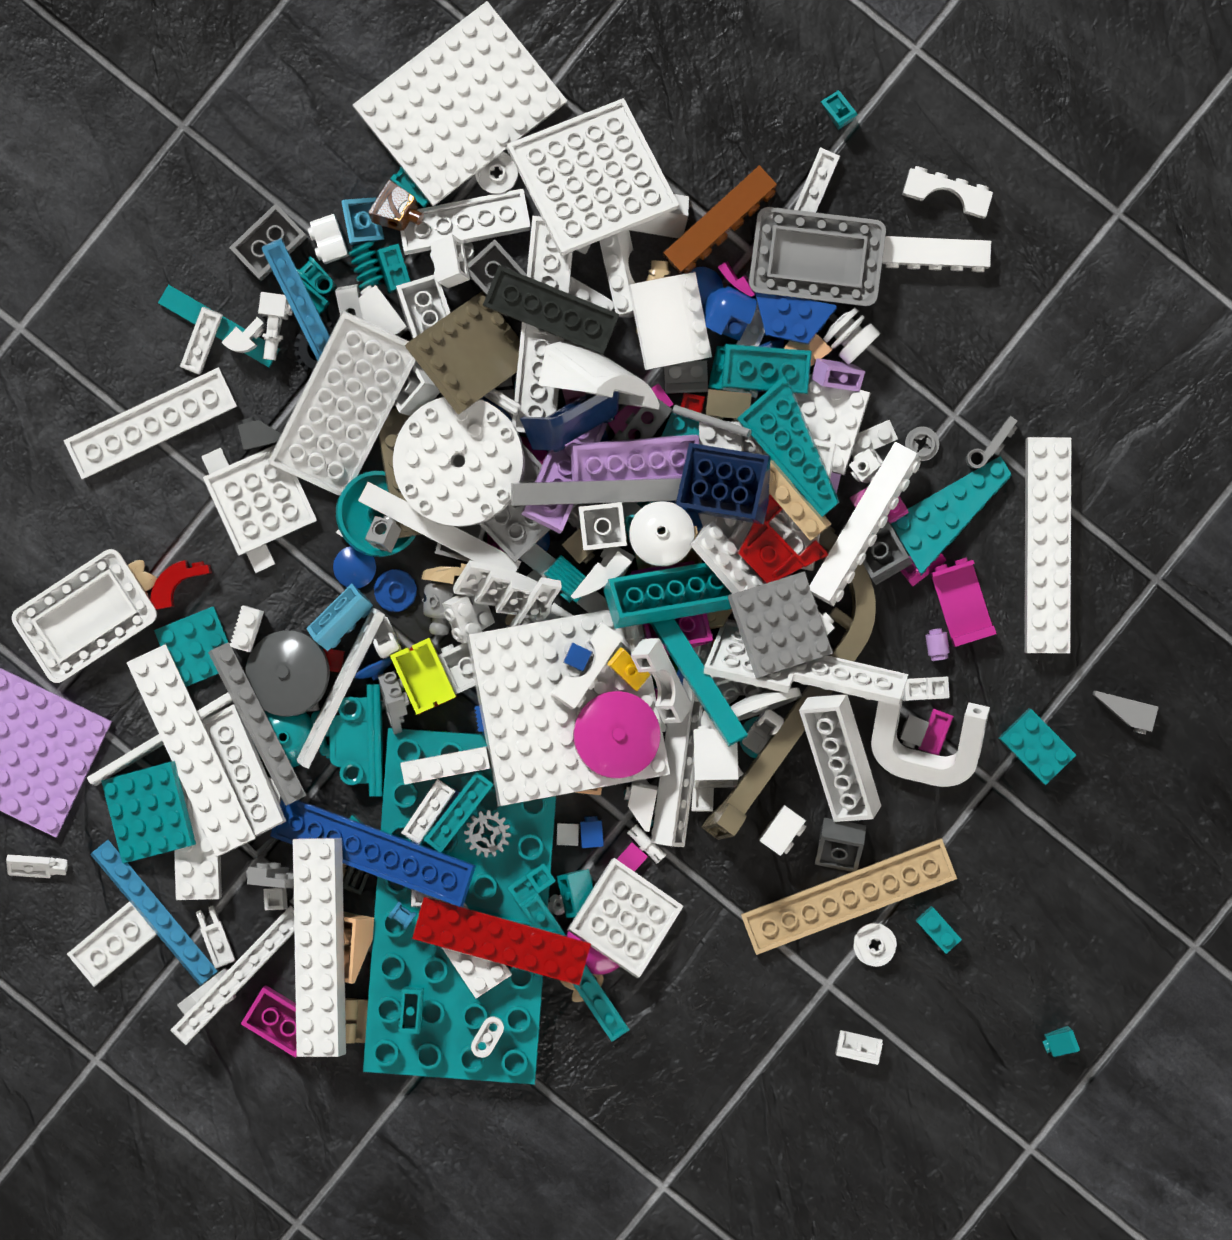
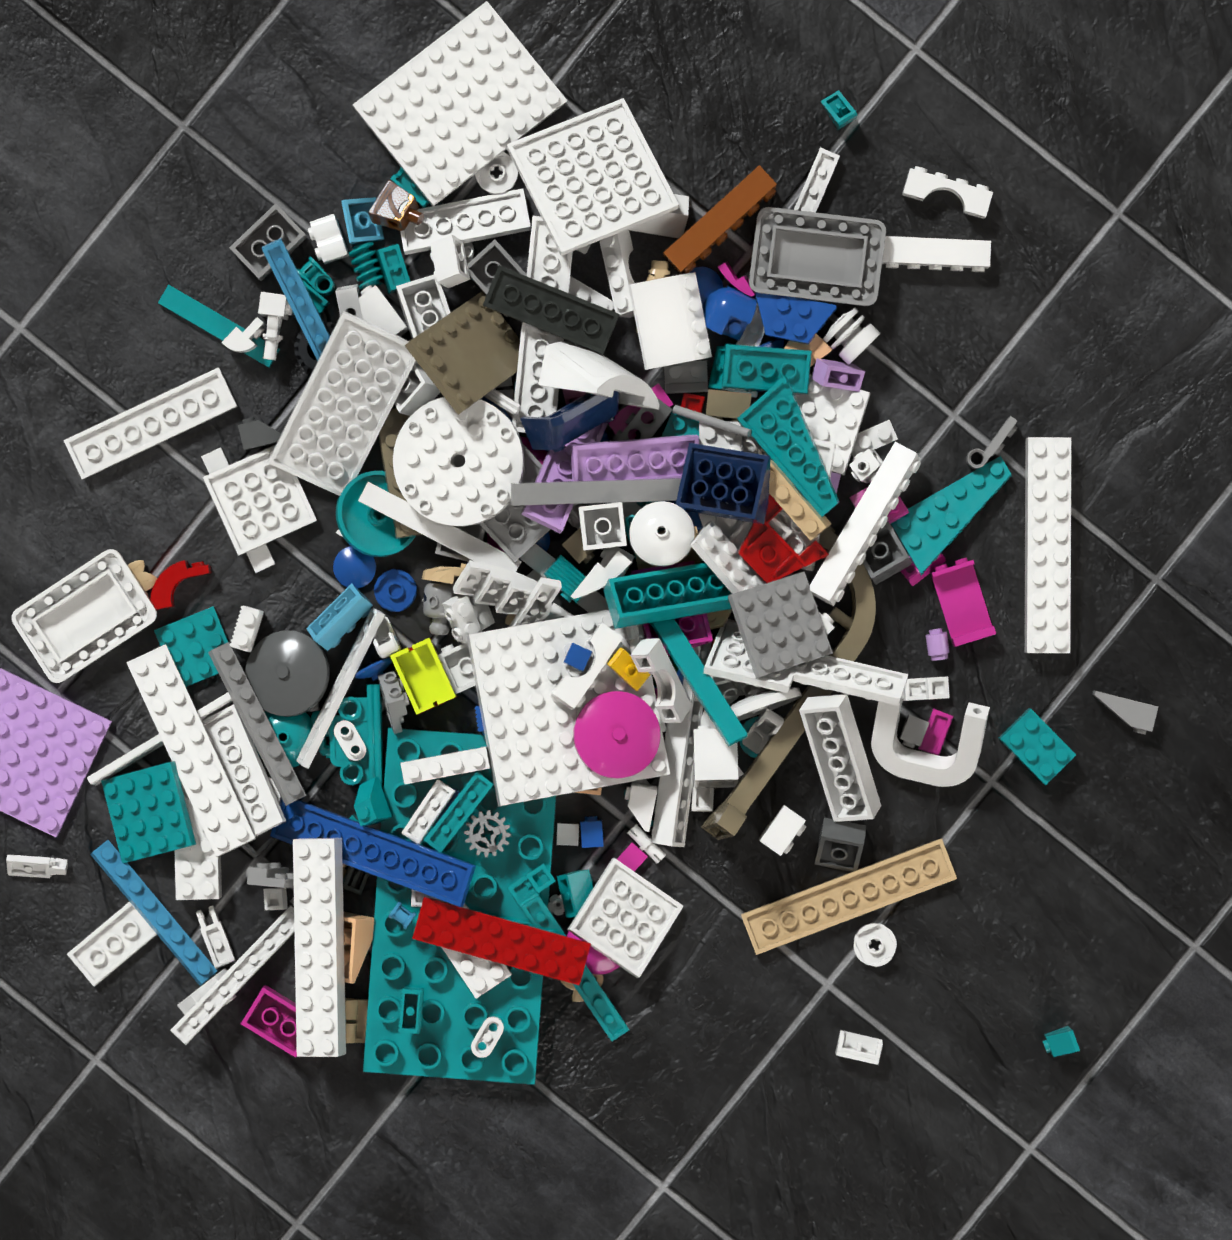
(201, 340): white tile -> none
(335, 659): red tile -> none
(348, 741): none -> white plate
(371, 803): none -> teal slope
(388, 539): light grey brick -> none
(932, 441): light grey gear -> none
(938, 929): teal brick -> none

